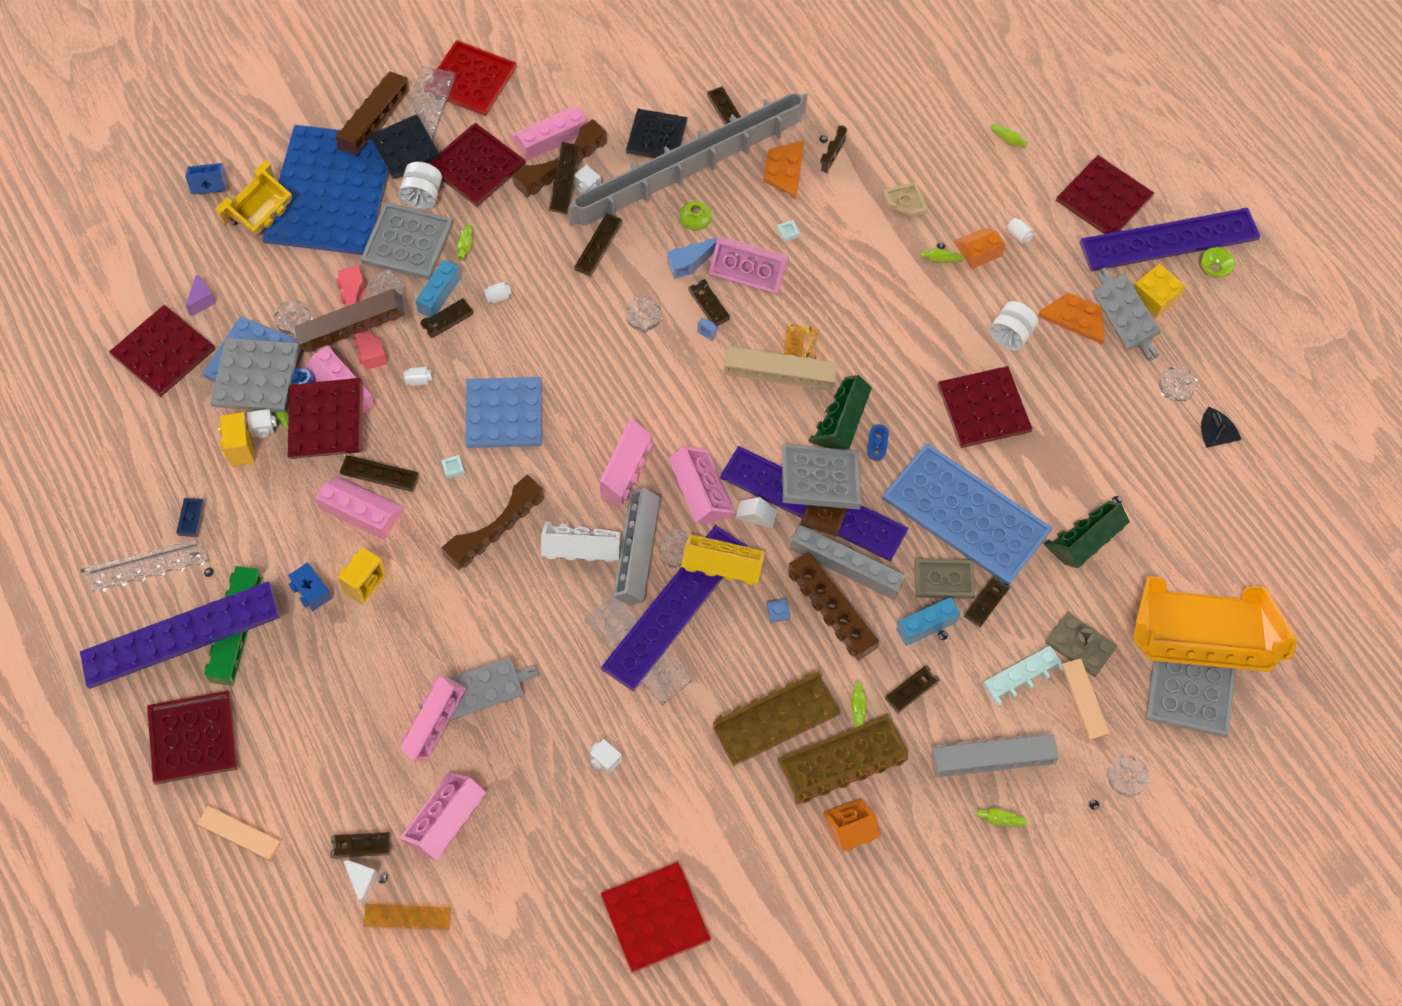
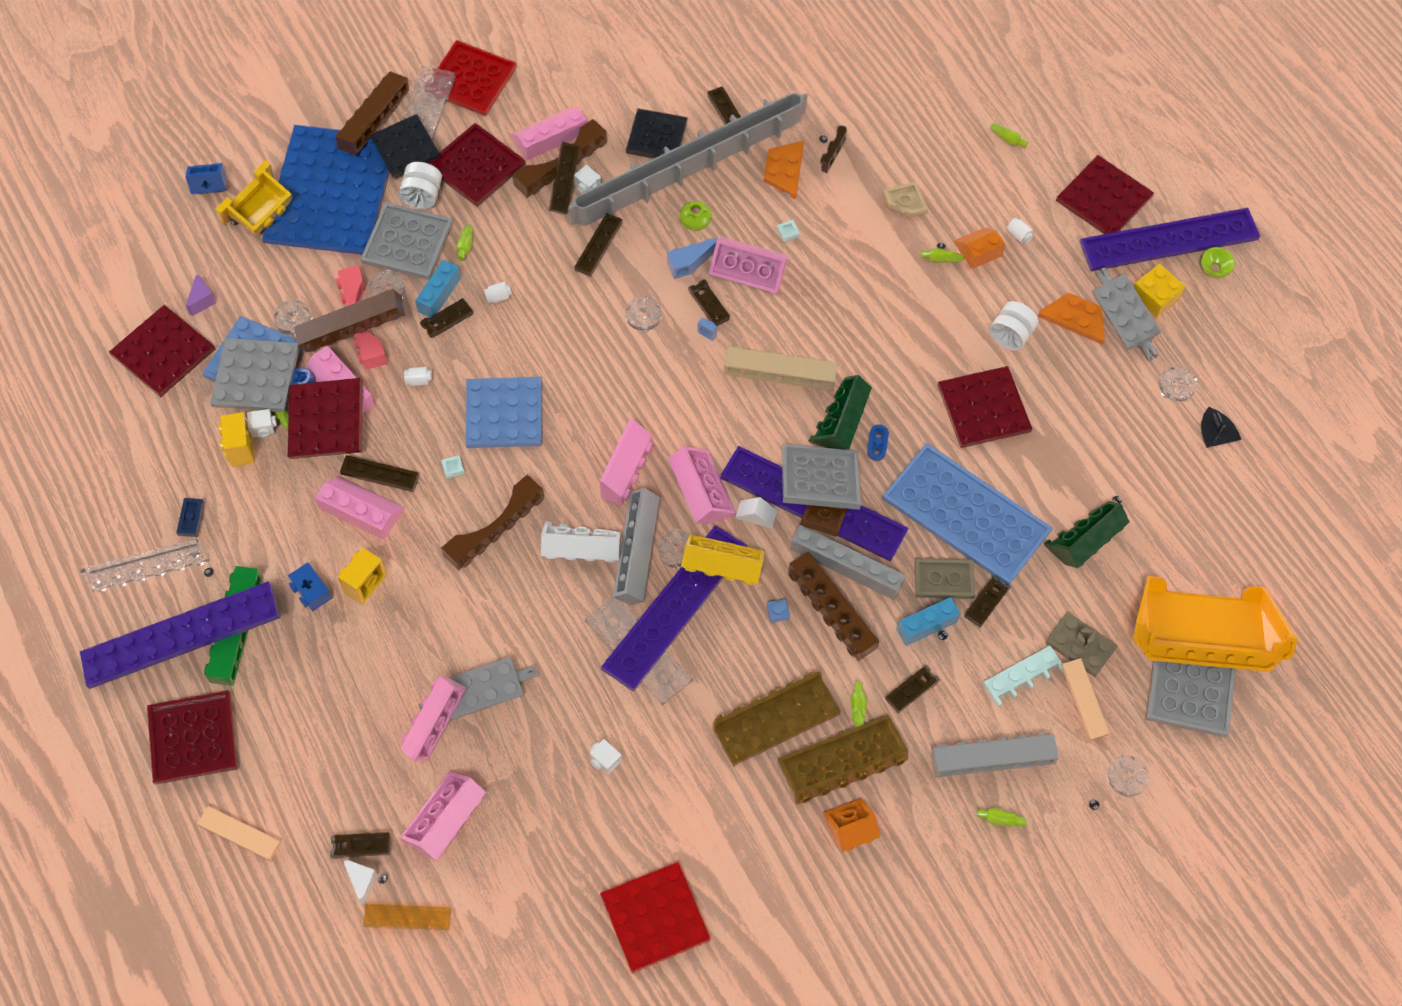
(795, 340): clear yellow plate -> none

